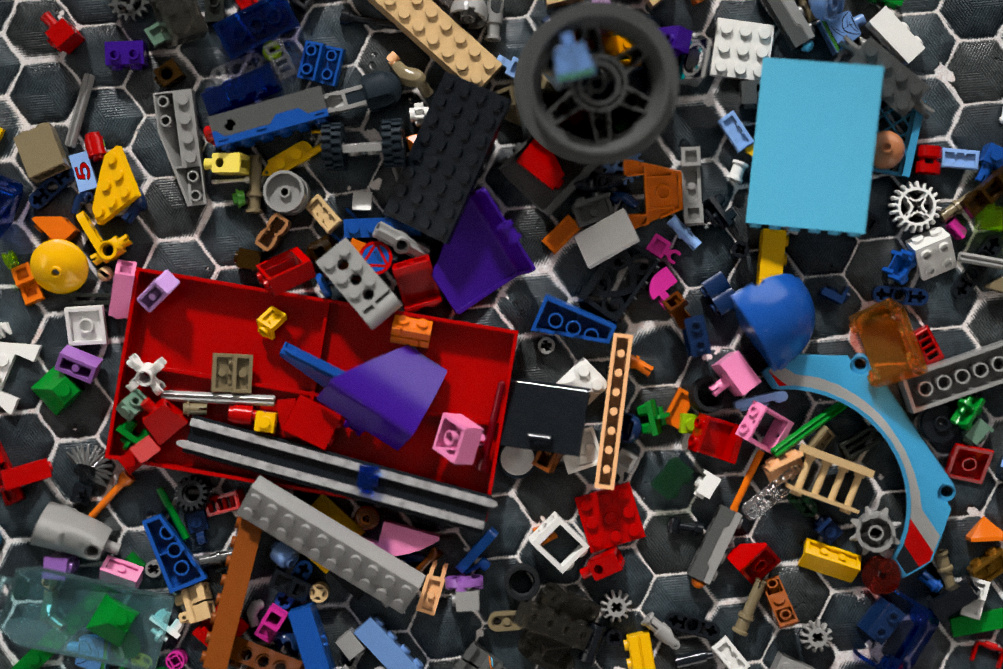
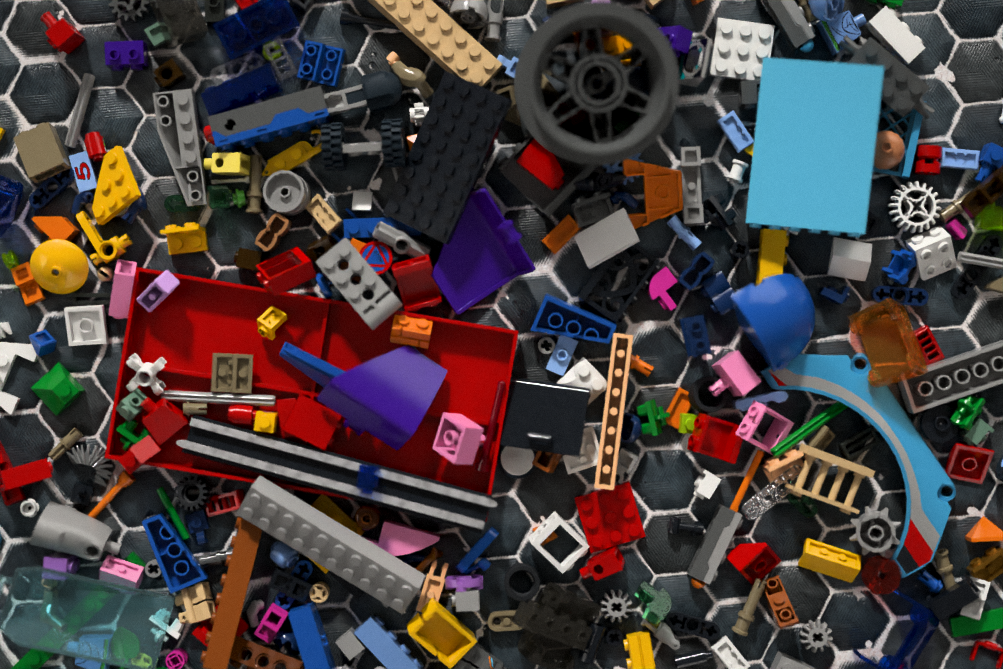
(24, 507): none -> white plate
(42, 342): none -> blue slope
(65, 444): none -> dark tan axle
(78, 364): medium lavender brick -> none
(112, 620): green slope -> none
(179, 208): none -> clear green beam
(186, 239): none -> yellow bracket
(219, 196): none -> clear green brick
(441, 629): none -> yellow piece
(561, 355): none -> light blue plate
(571, 59): medium blue torso -> none
(658, 603): none -> clear green brick
(660, 247): dark pink plate -> none
(672, 477): clear green brick -> none
(675, 306): reddish brown leg -> none
(691, 276): none -> dark blue brick
(827, 529): dark blue bracket -> none
(850, 259): none -> white slope
(881, 620): dark blue panel -> none

